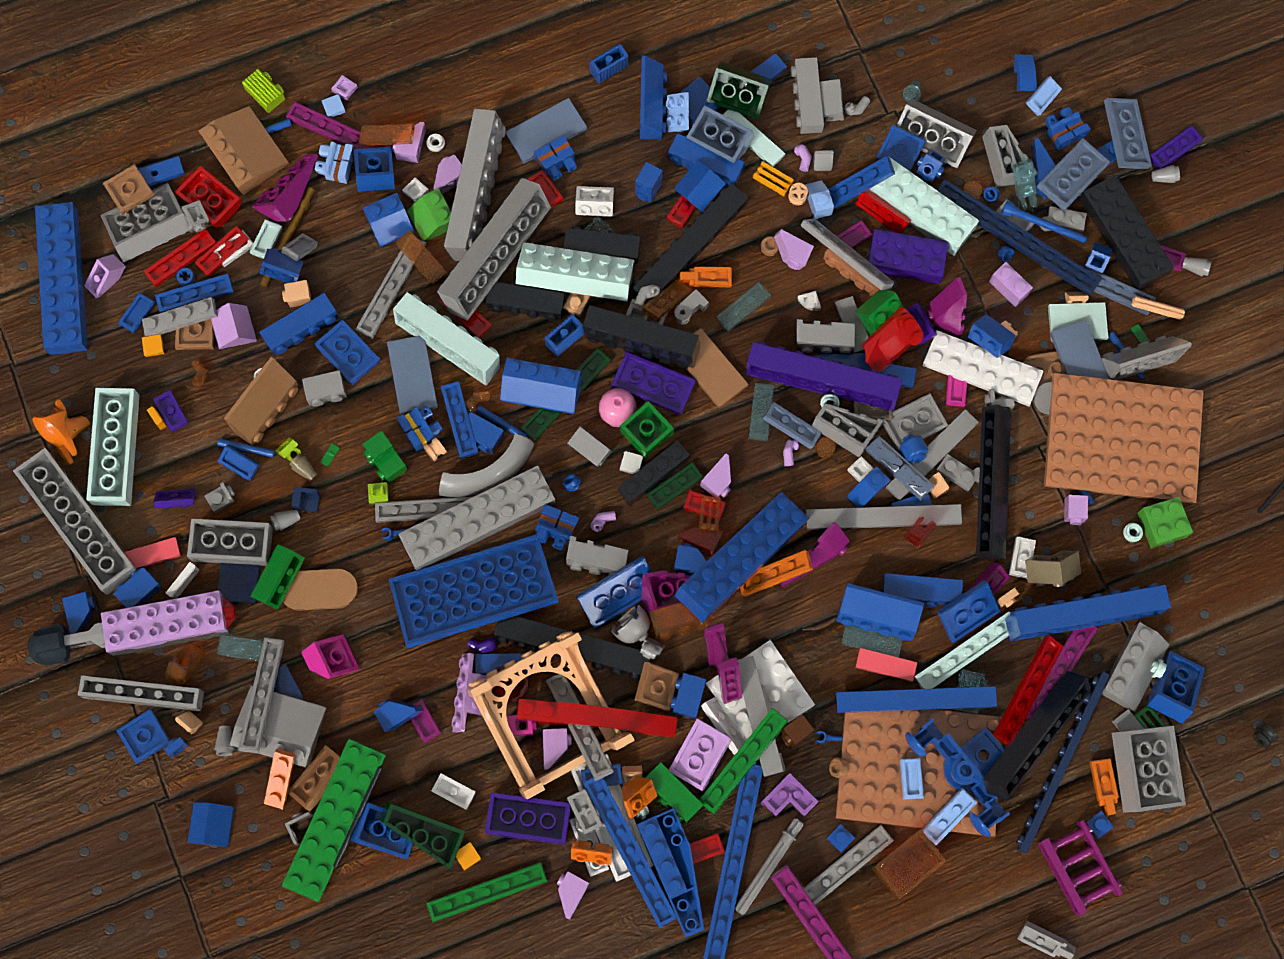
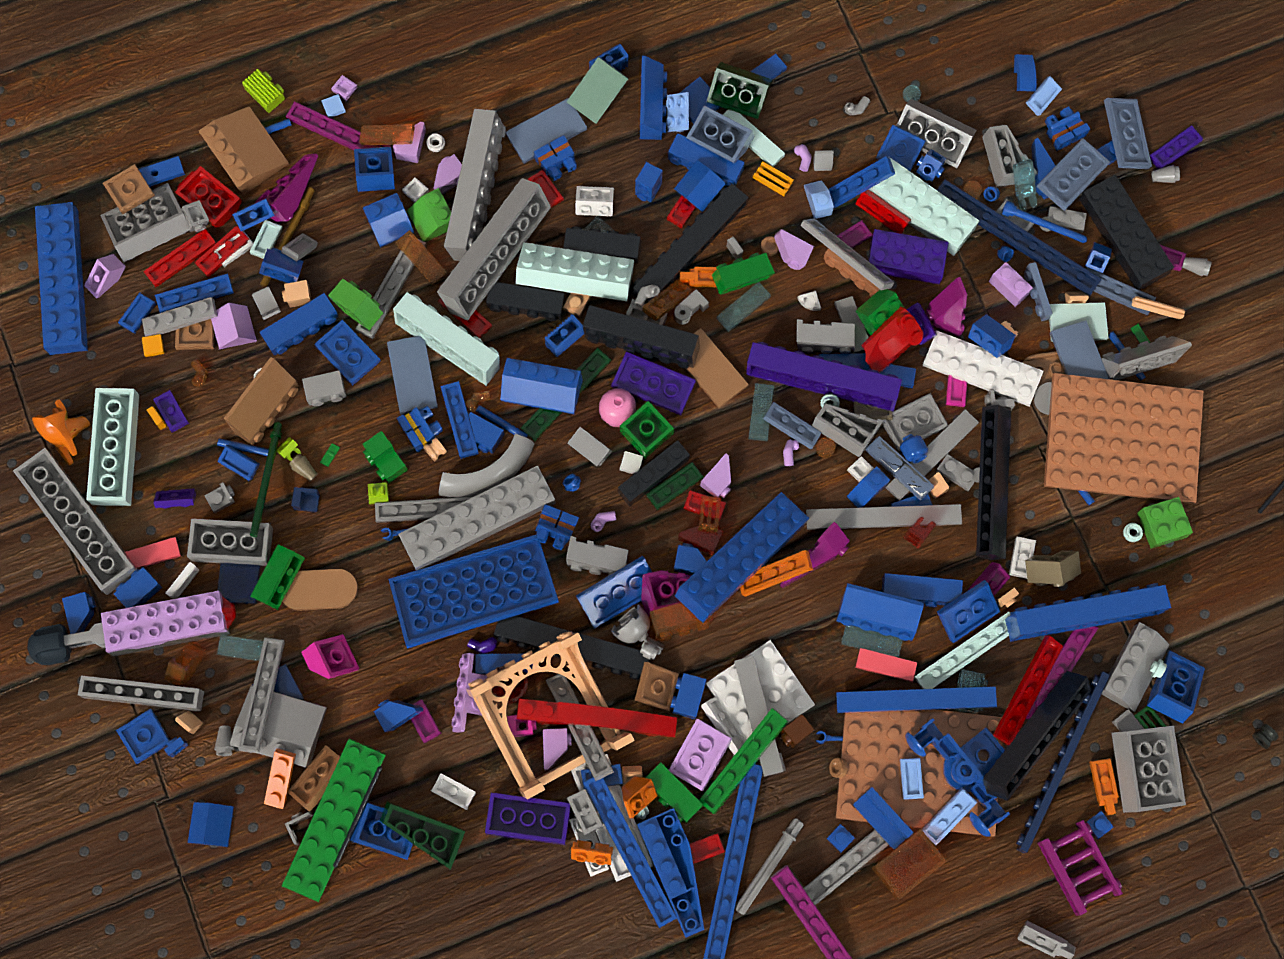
(181, 272): blue bush -> none
(253, 215): none -> blue slope
(266, 303): none -> light grey bracket
(275, 436): none -> dark green bar
(284, 519): light grey cone -> none
(338, 162): light blue hips -> none
(356, 303): none -> bright green brick
(467, 856): light orange tile -> none
(486, 892): green tile -> none
(571, 892): lavender slope -> none
(597, 90): none -> sand green tile
(727, 668): magenta fence -> none
(734, 248): none -> light grey tile
(742, 273): none -> green brick
(789, 791): medium lavender panel -> none
(801, 191): light nougat wheel -> none
(808, 95): light grey brick -> none
(832, 100): light grey hinge -> none
(882, 818): none -> blue panel
(1038, 292): none -> sand blue plate
(1076, 509): lavender brick -> none

